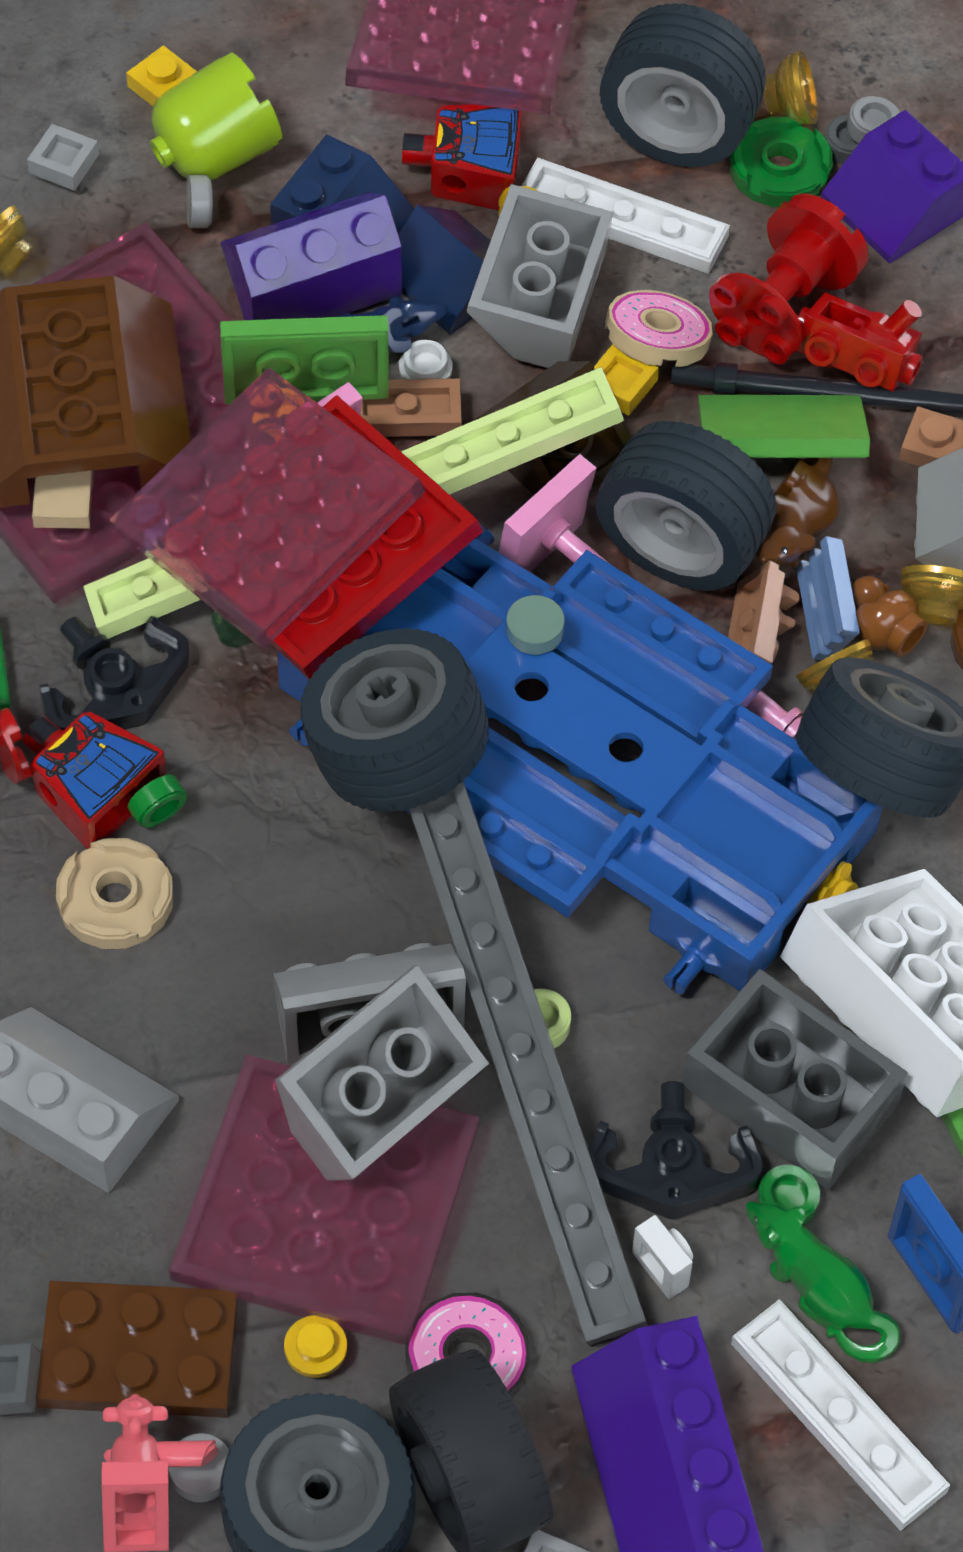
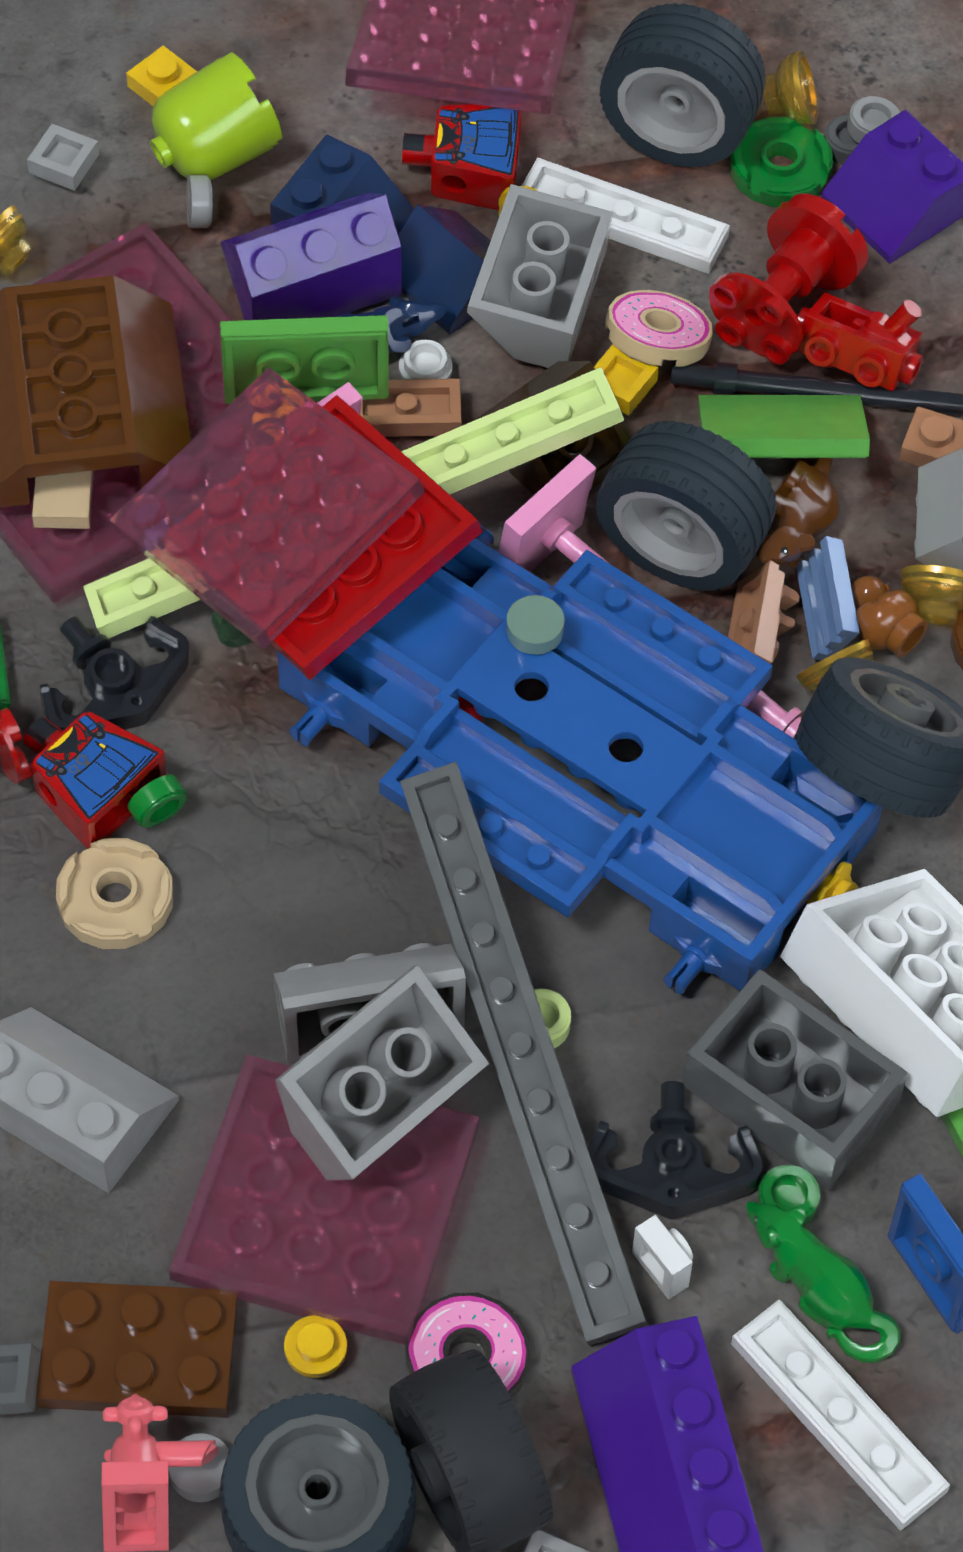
(395, 719): black wheel -> none

